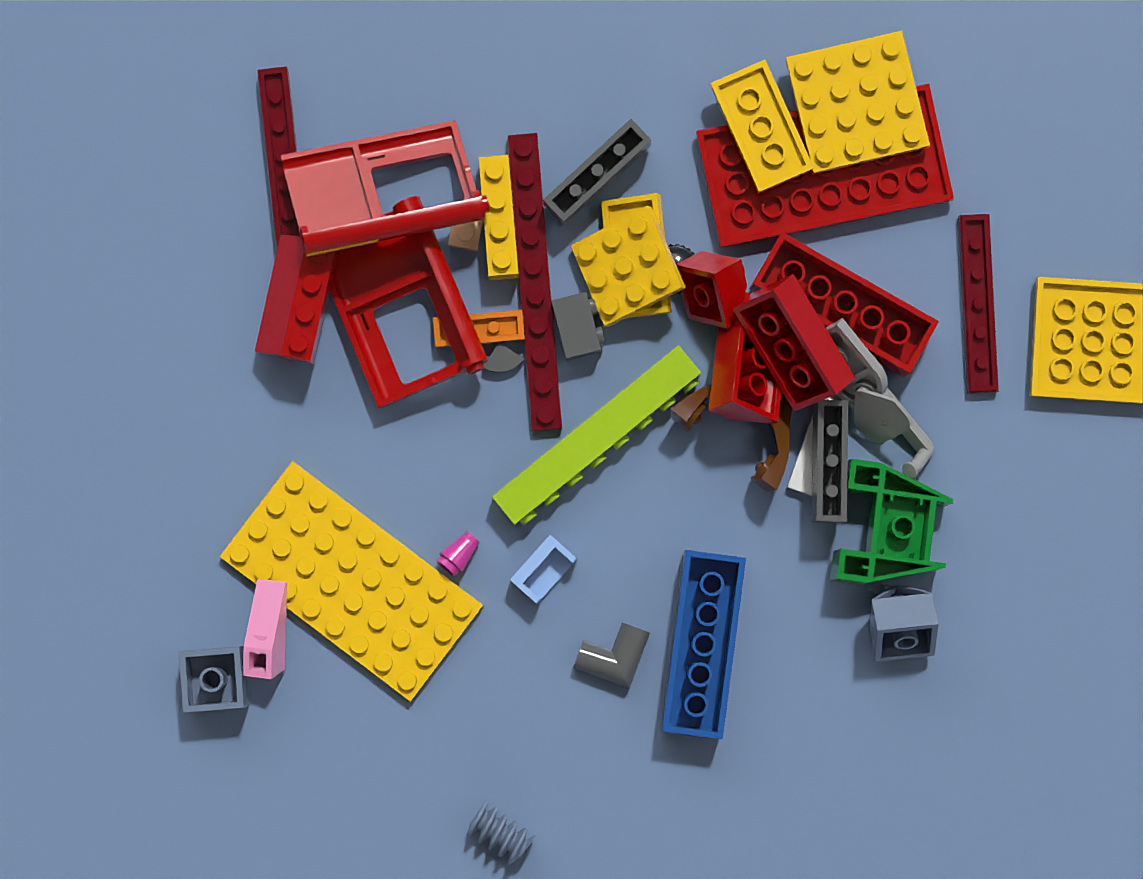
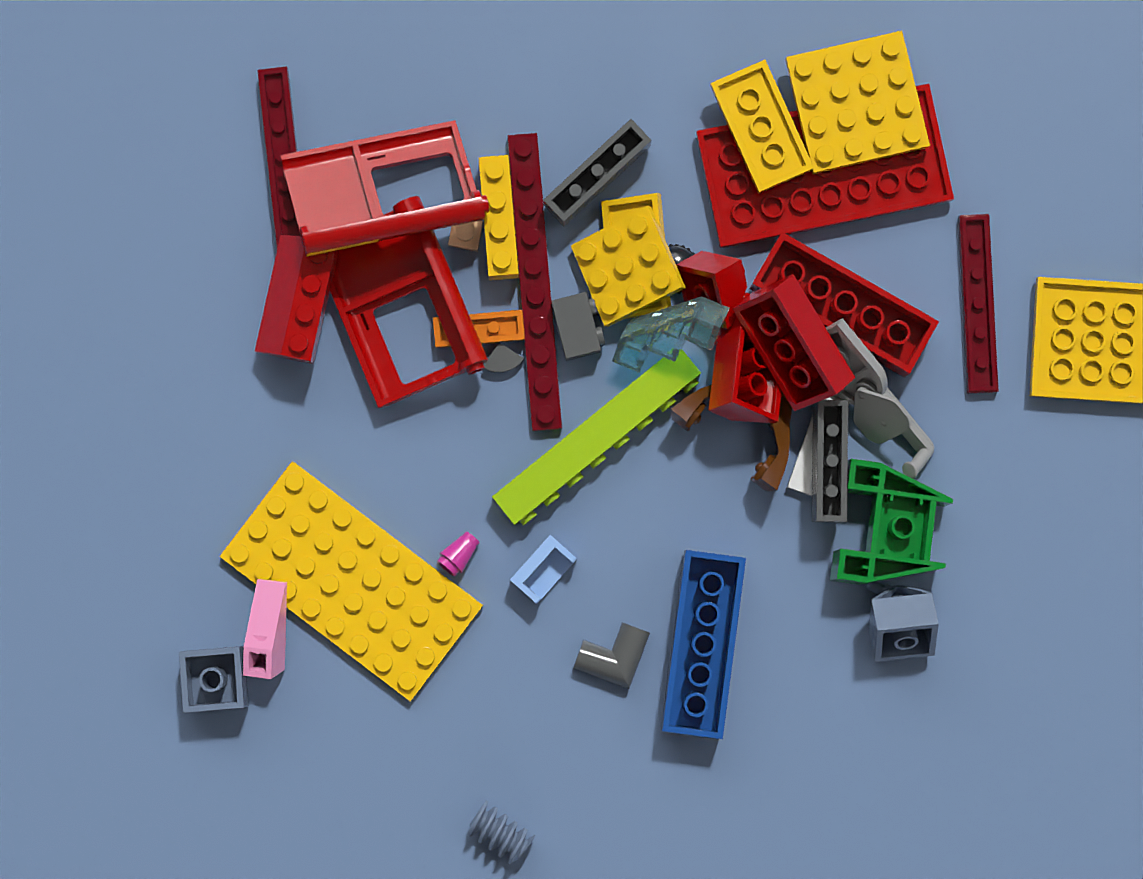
(667, 331): none -> clear light blue brick

